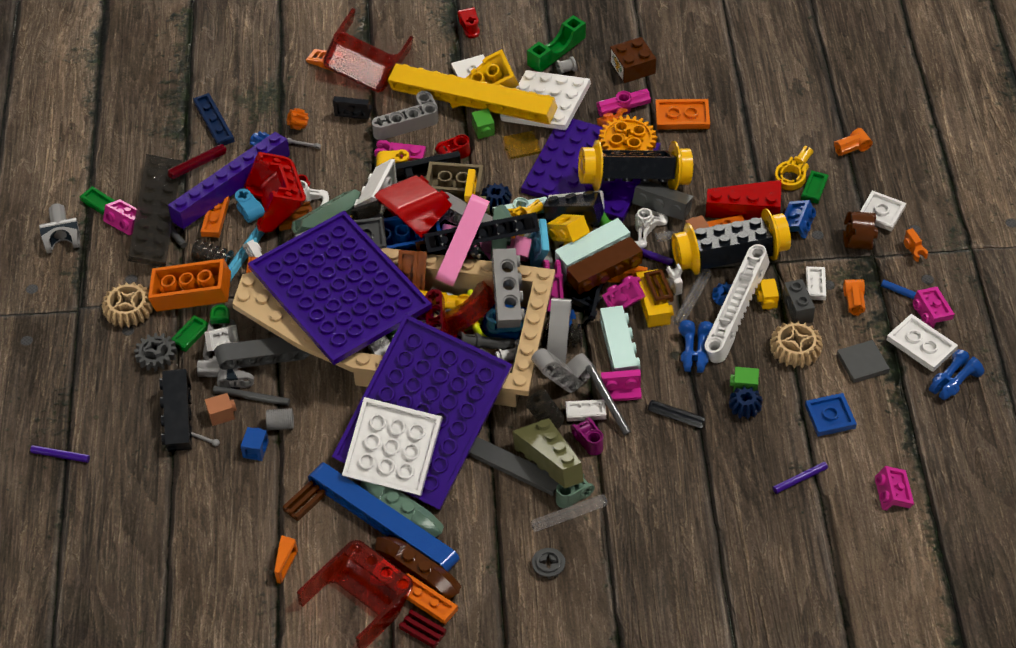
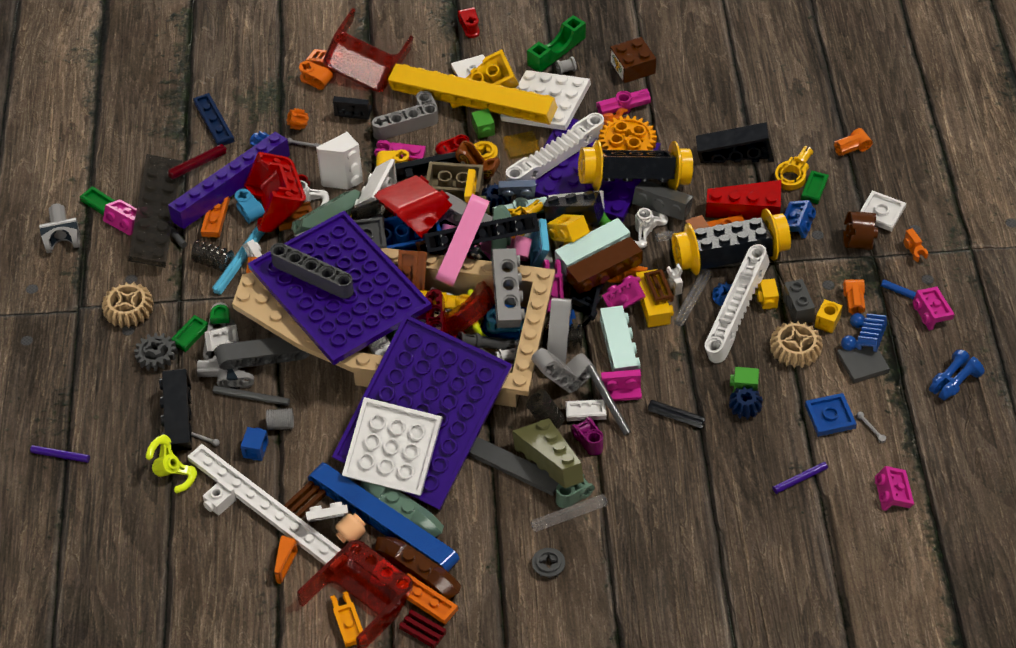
(169, 463): none -> neon yellow piece
(189, 285): orange brick -> none
(219, 497): none -> white brick
(220, 409): nougat brick -> none
(264, 504): none -> white plate
(312, 270): none -> dark grey beam
(315, 76): none -> orange piece
(317, 513): none -> white plate
(340, 162): none -> white slope
(347, 619): none -> light orange hinge
(350, 528): none -> light nougat head
(469, 154): none -> dark orange animal
(491, 149): none -> yellow gear
(520, 188): none -> sand blue plate
(547, 158): none -> white gear
(657, 257): dark purple bar -> none
(682, 114): orange plate -> none
(687, 330): blue piece -> none
(736, 144): none -> black wedge
(816, 282): white plate -> none
(828, 316): none -> yellow brick
(870, 333): none -> blue gear
(881, 438): none -> light grey hinge
(922, 342): white plate -> none

